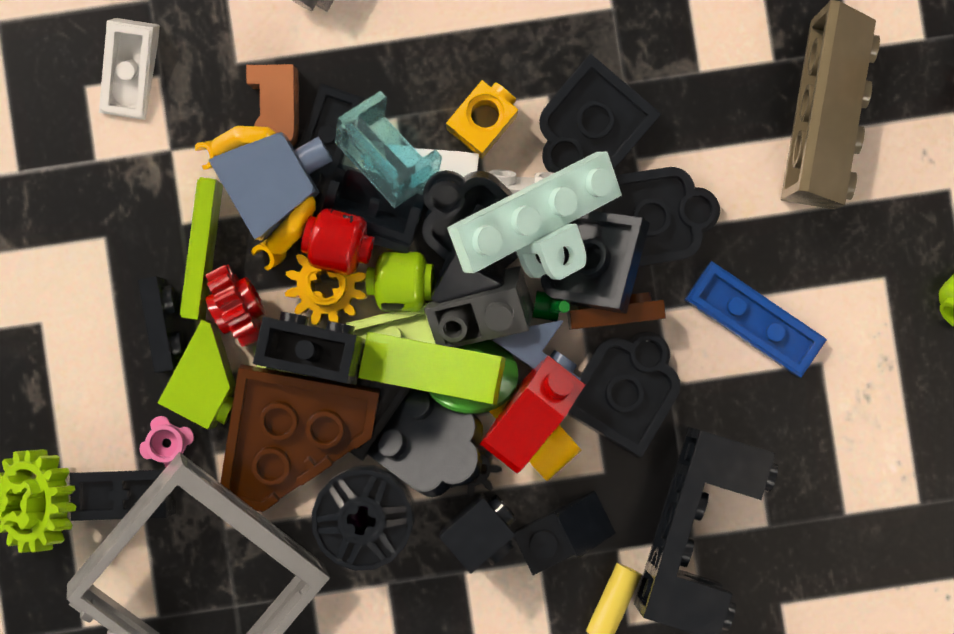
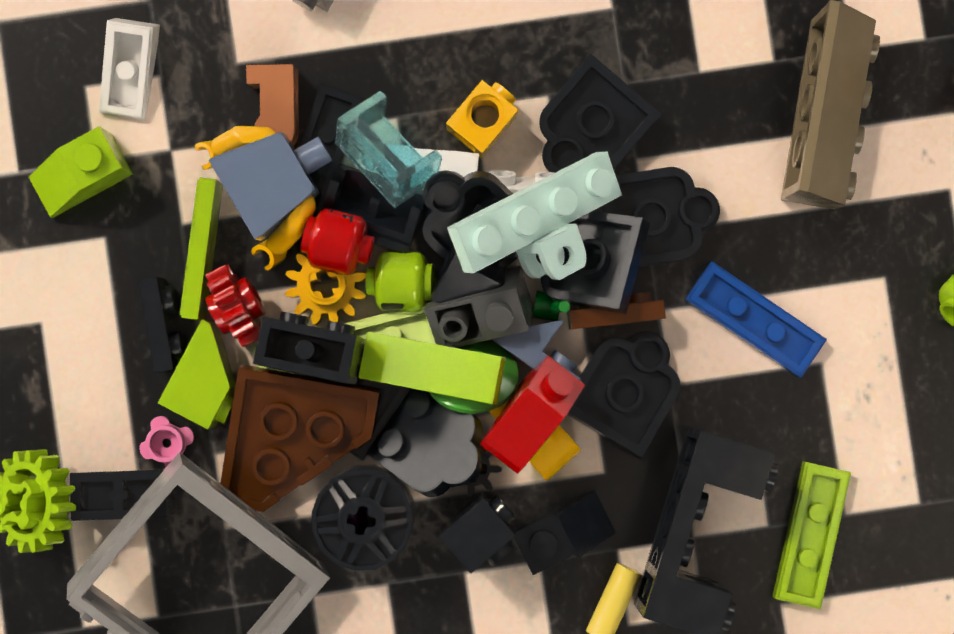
(79, 171): none -> lime slope
(811, 535): none -> lime tile

